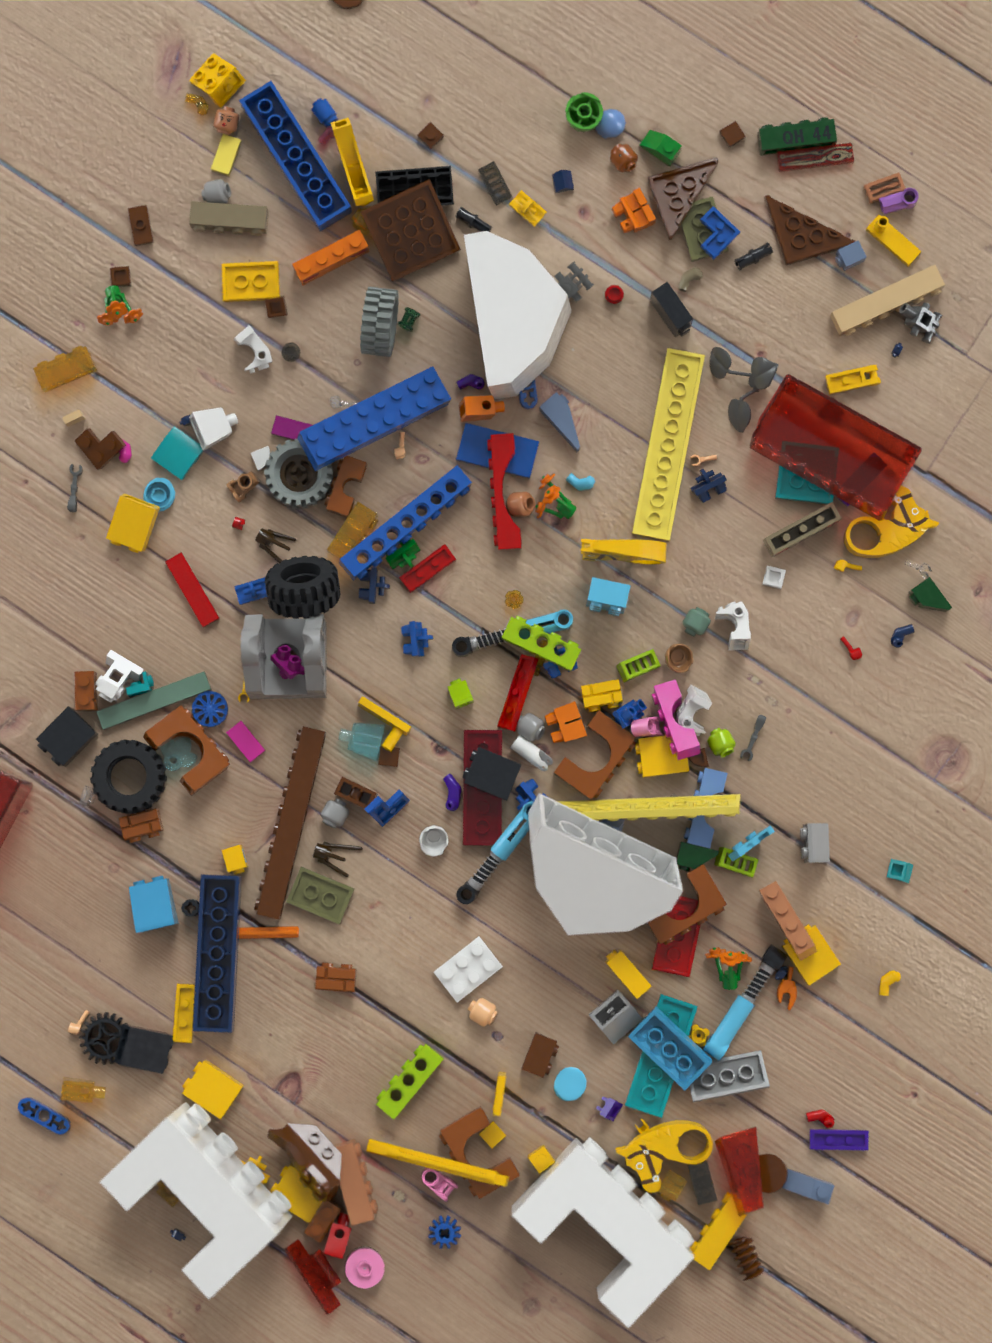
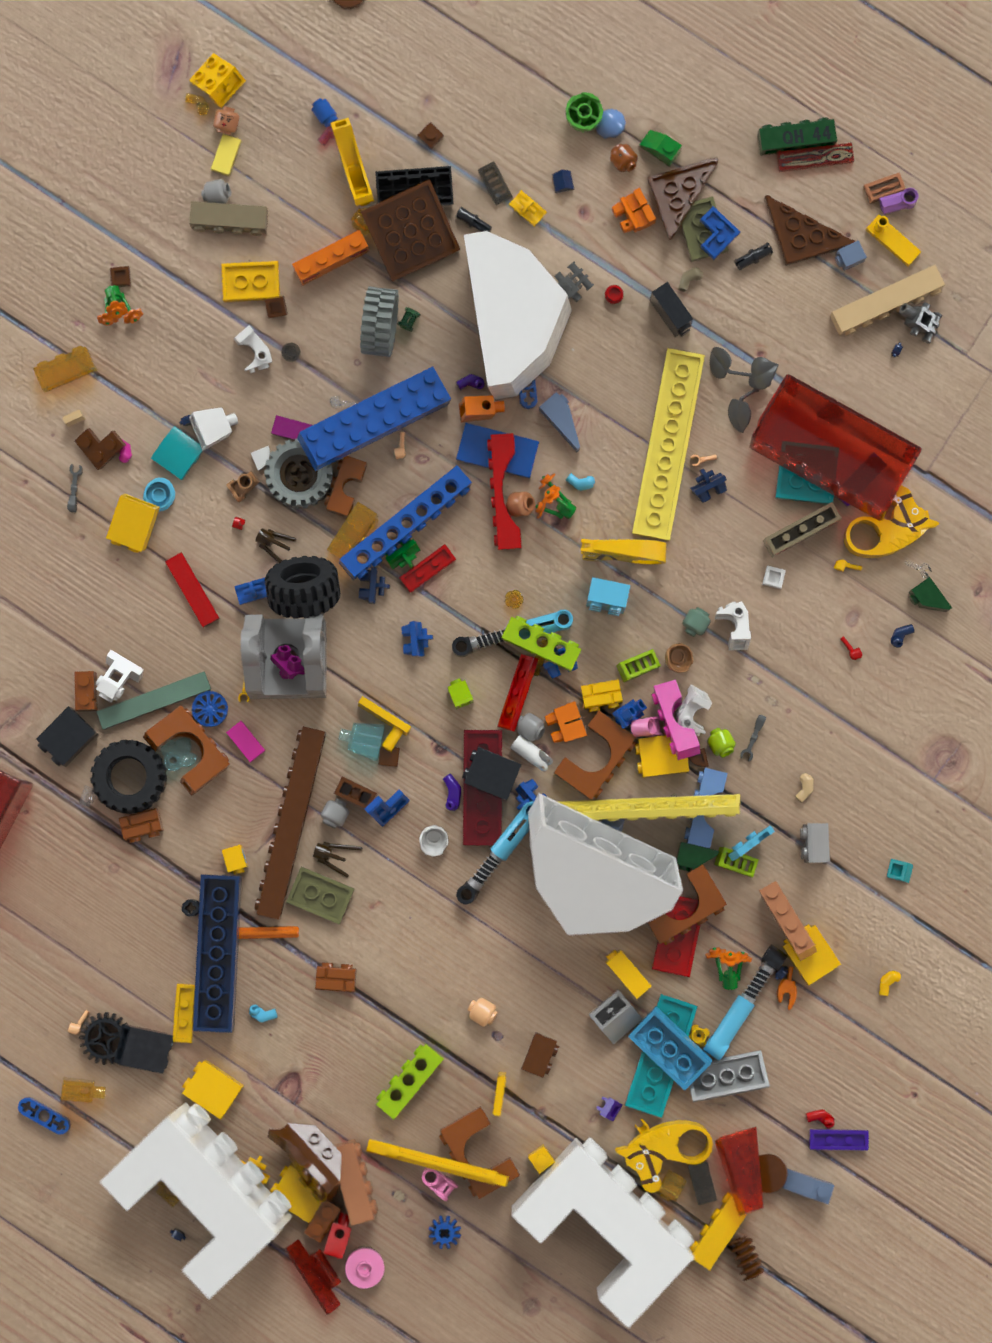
(138, 688): teal bracket -> none
(140, 225): reddish brown plate -> none
(153, 904): dark azure slope -> none
(261, 1015): none -> medium azure arm
(295, 156): blue brick -> none
(468, 969): white plate -> none
(492, 1134): yellow tile -> none
(570, 1084): medium azure piece -> none
(732, 134): reddish brown tile -> none
(807, 785): none -> tan arm
(852, 379): yellow plate -> none

